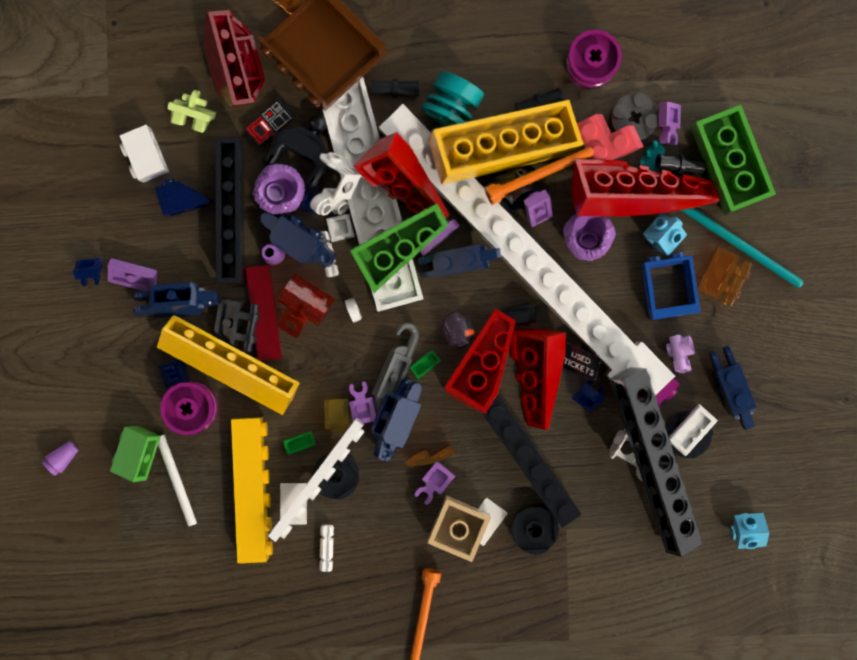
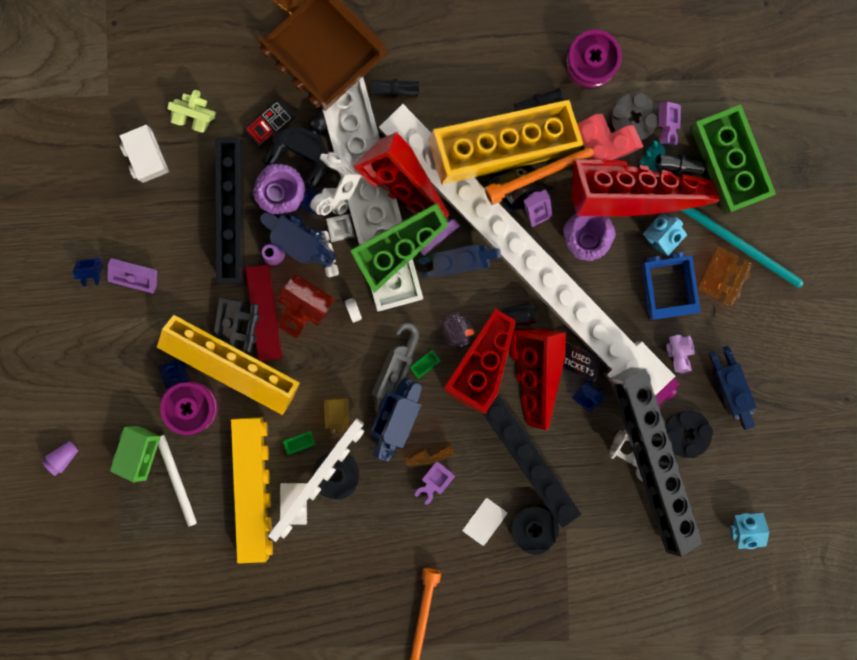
(175, 299): dark blue hinge -> none
(178, 198): clear blue slope -> none
(232, 58): dark red wedge -> none
(326, 548): white axle -> none
(362, 407): medium lavender plate -> none
(454, 97): teal wheel -> none
(459, 528): tan brick -> none
(692, 429): white plate -> none

